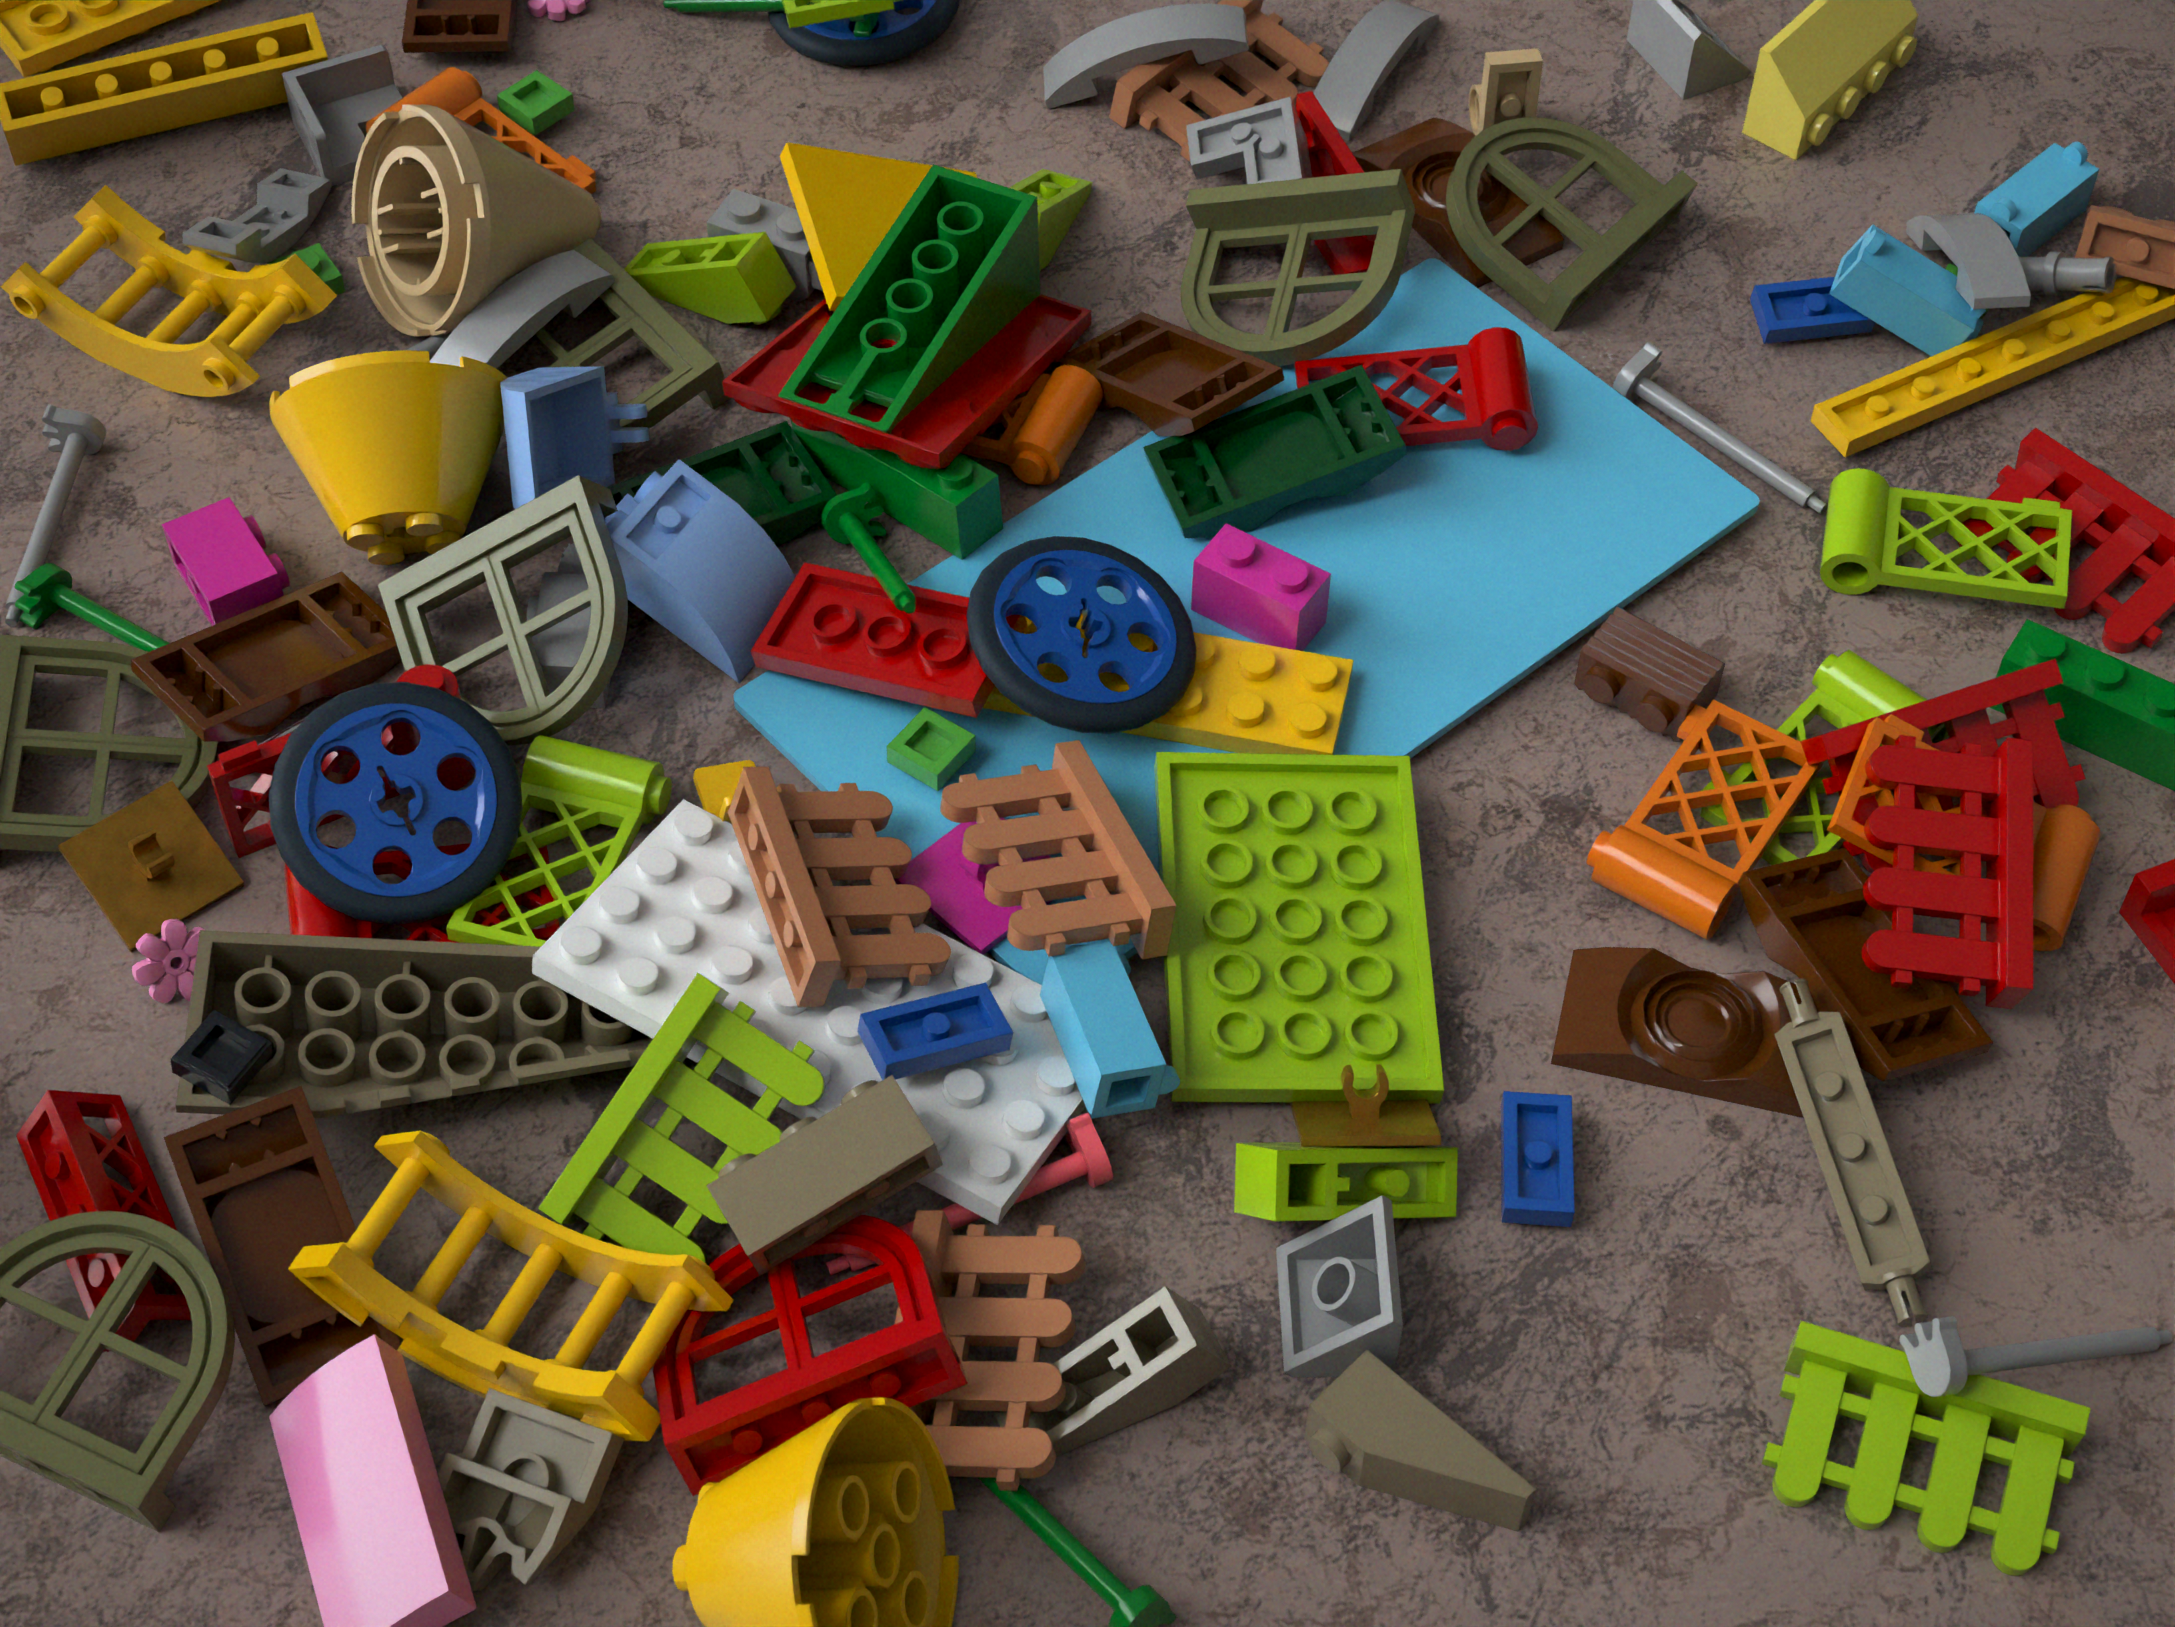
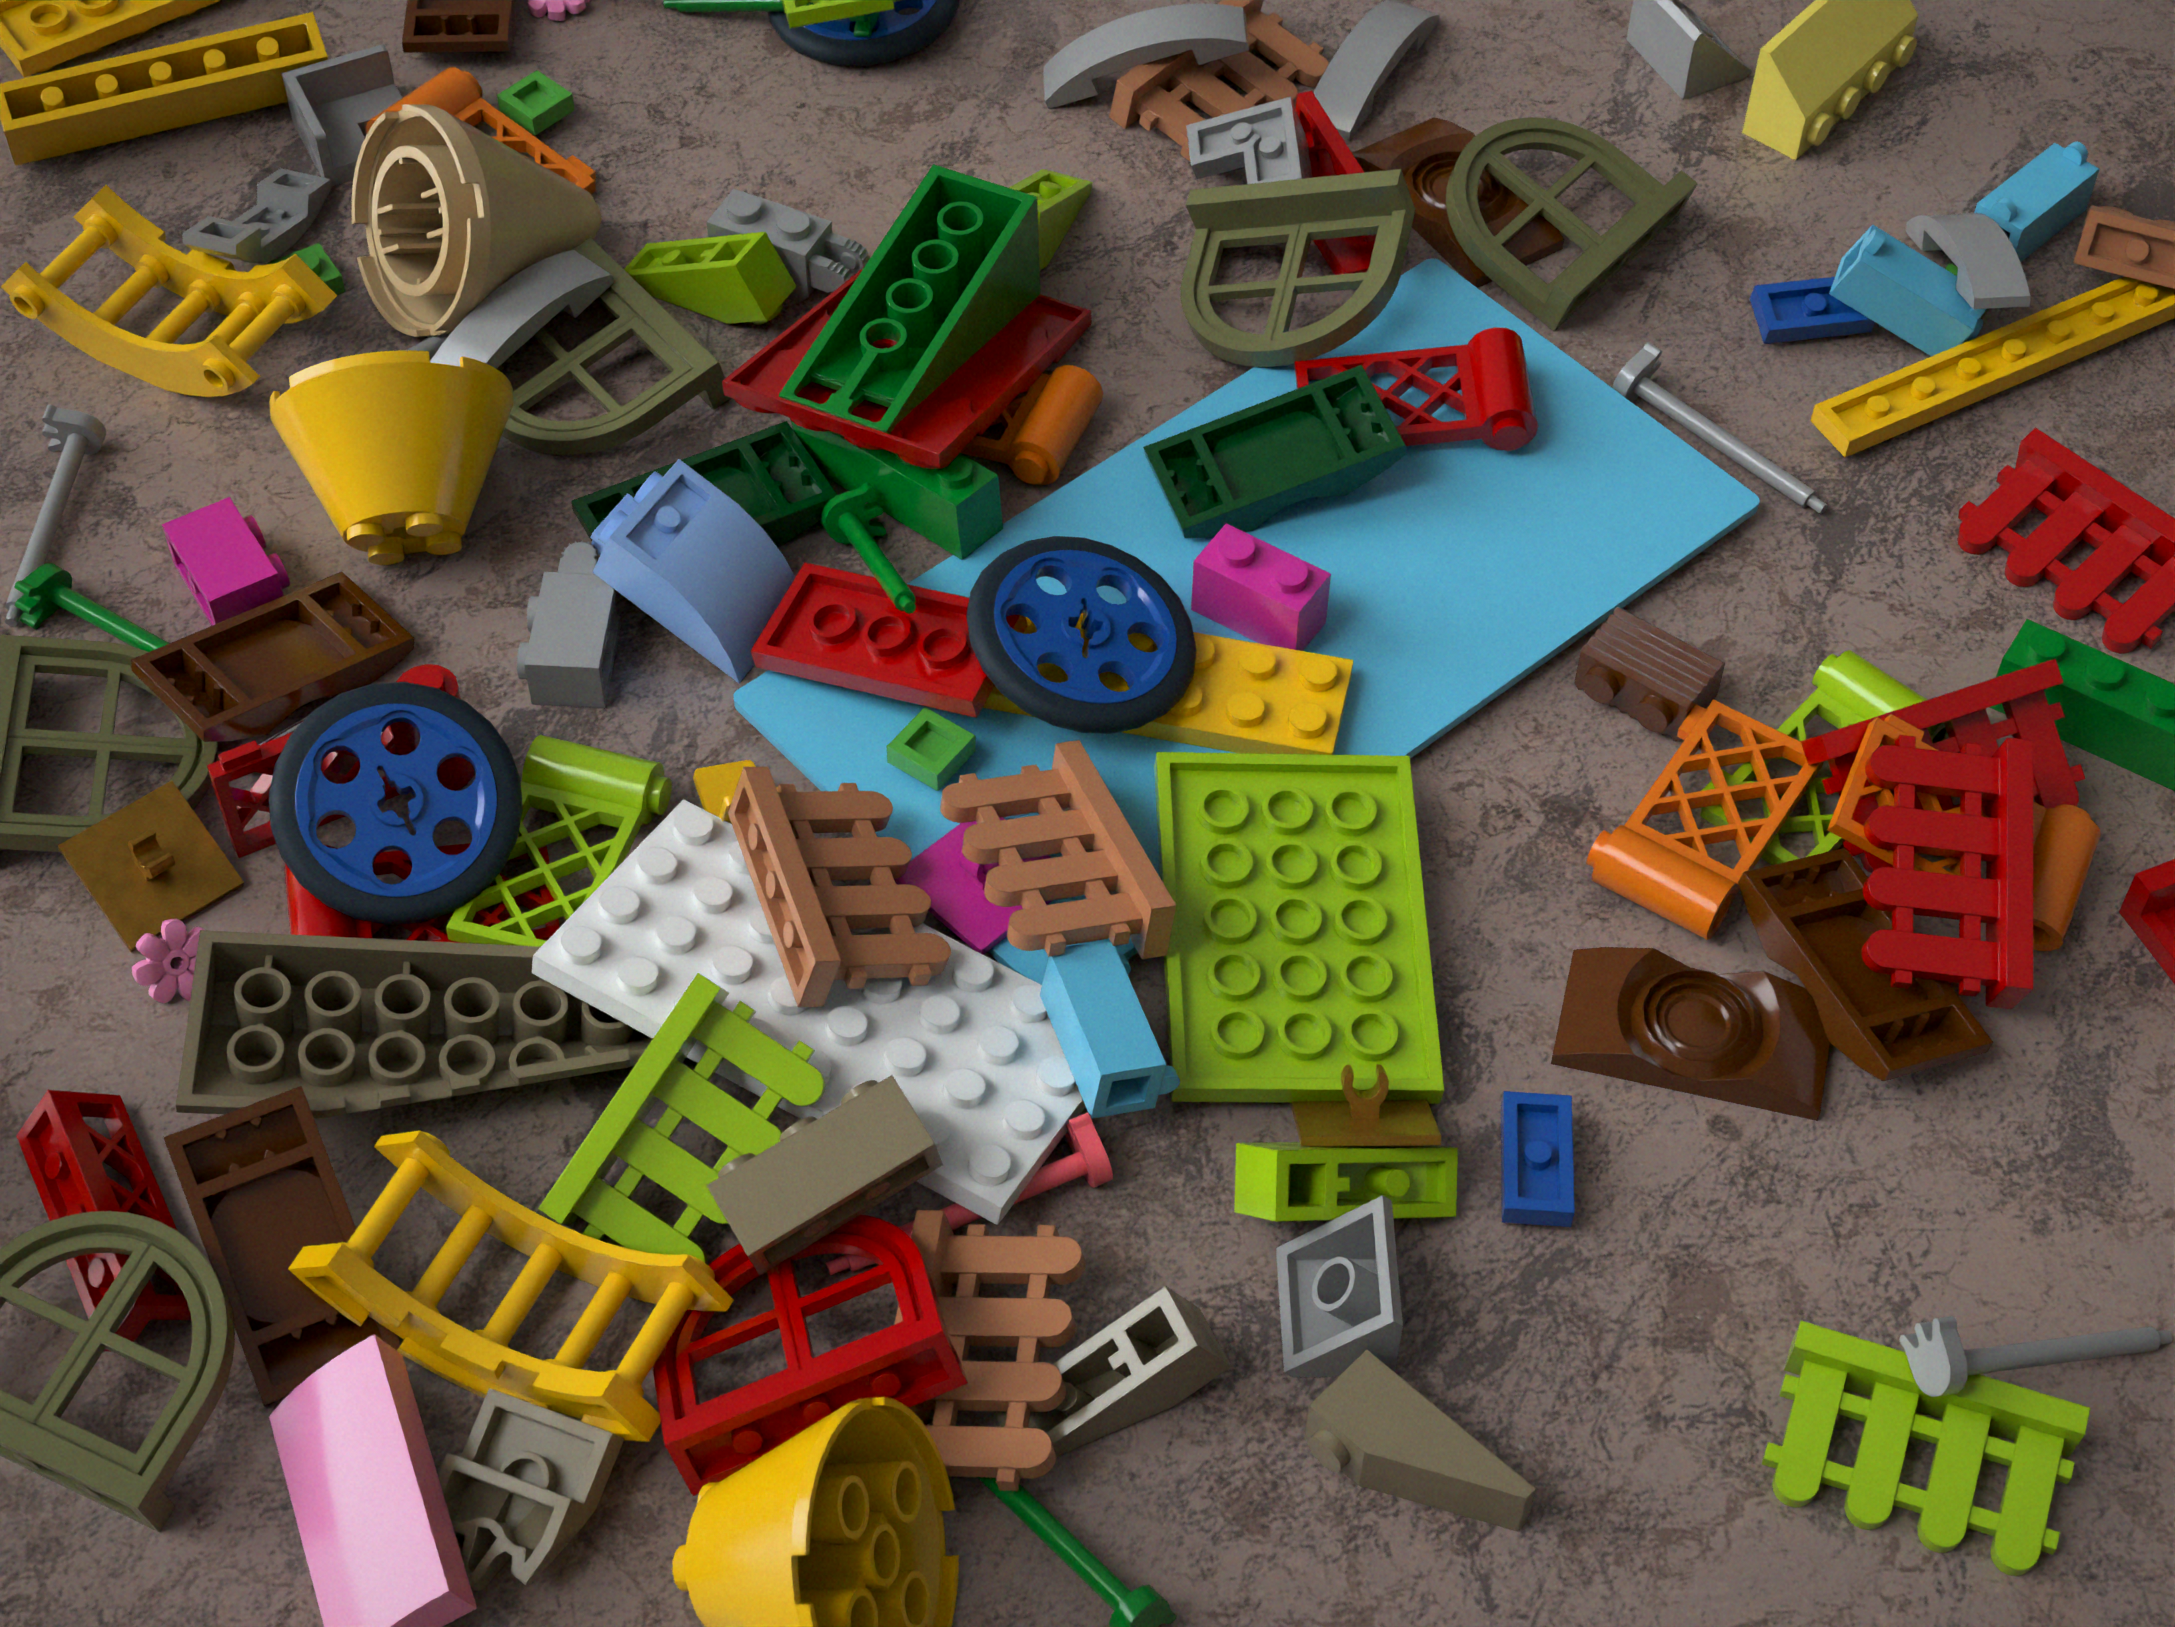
(221, 1057): black tile -> none
(486, 556): olive window -> none
(562, 428): light blue piece -> none
(847, 207): yellow tile -> none
(935, 1032): blue plate -> none
(1171, 374): reddish brown slope -> none
(1507, 88): tan plate -> none
(1853, 1152): dark tan plate -> none
(1864, 542): lime piece -> none
(2060, 274): light grey pin -> none

